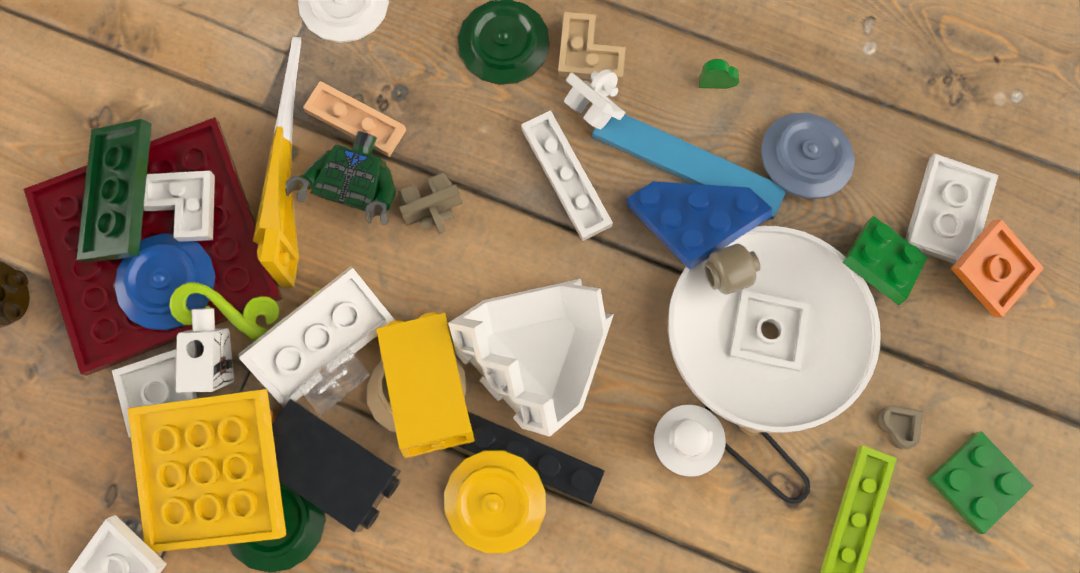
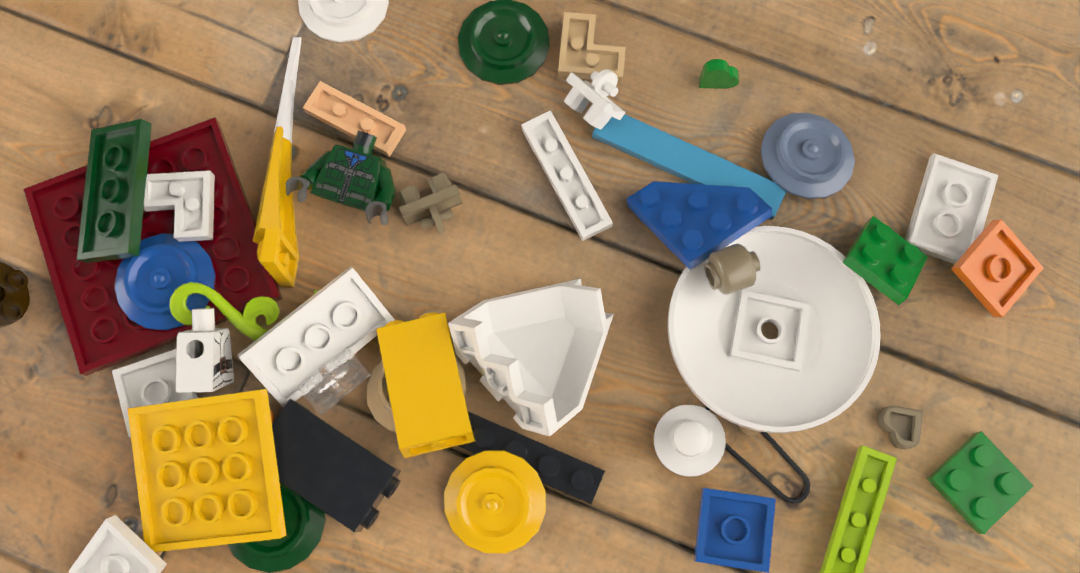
(735, 530): none -> blue plate

